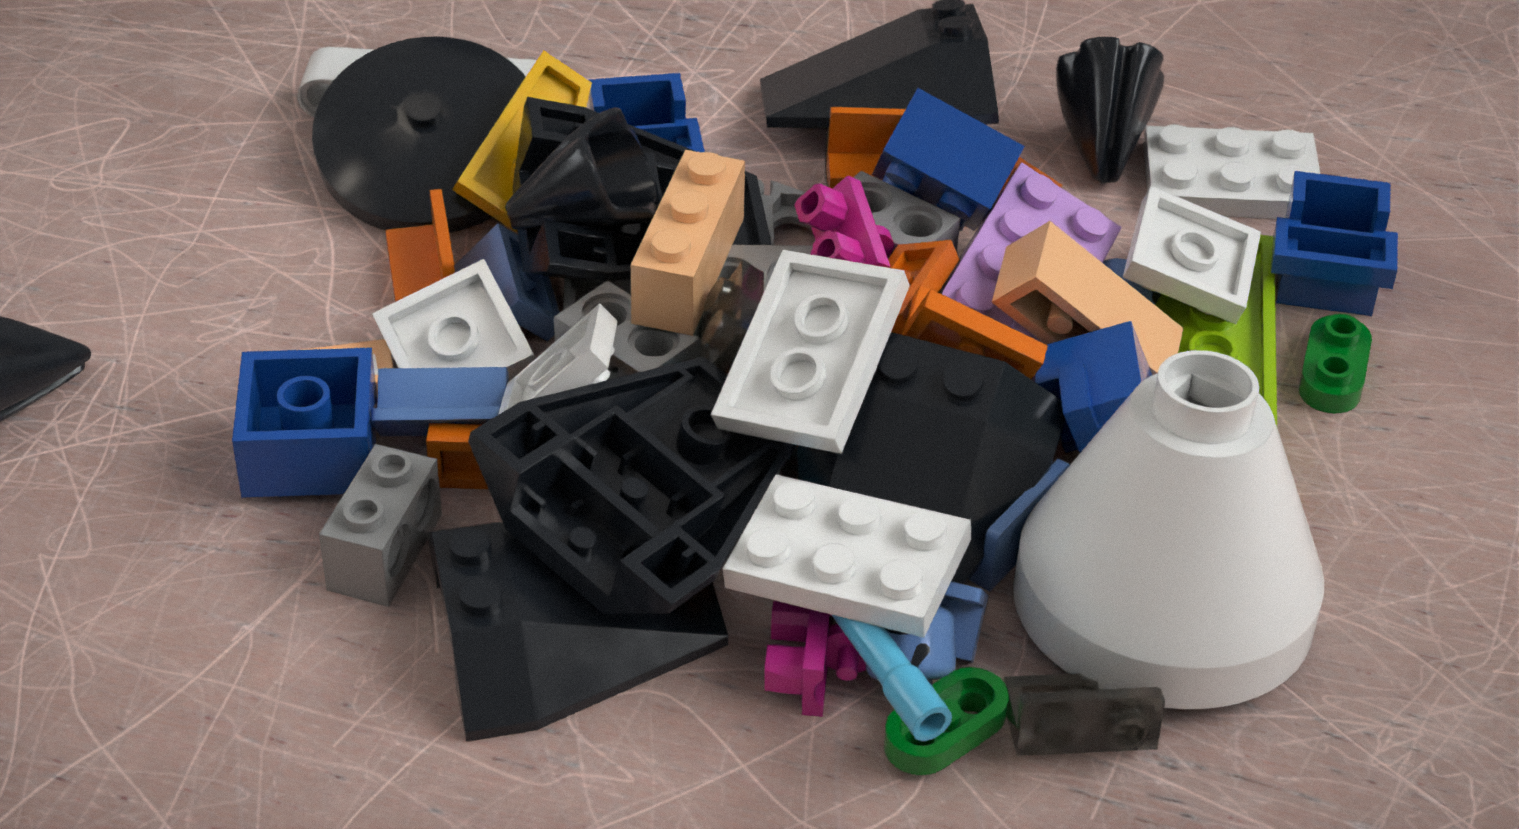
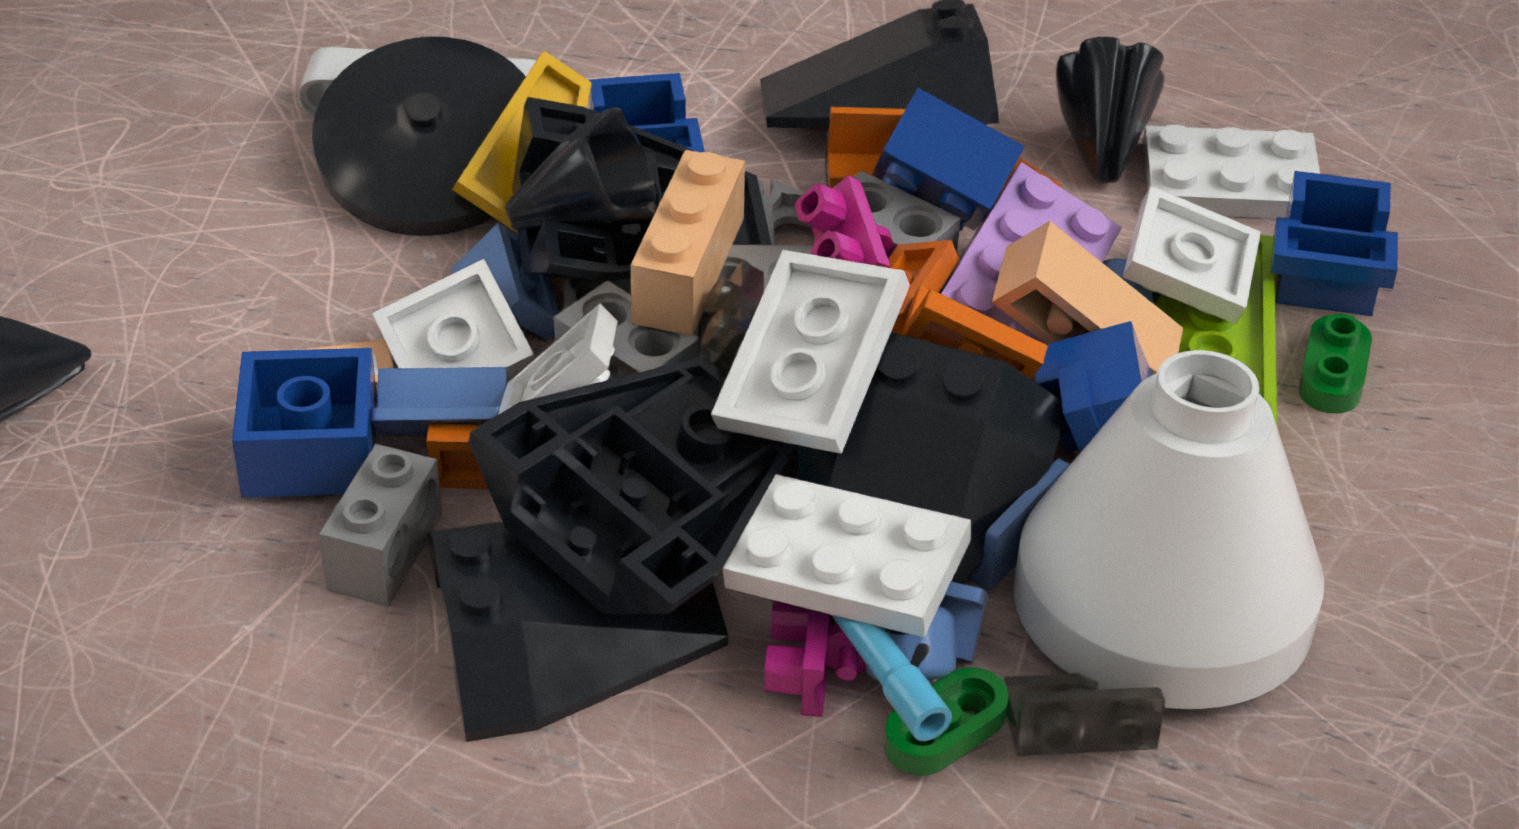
(420, 253): orange panel -> none

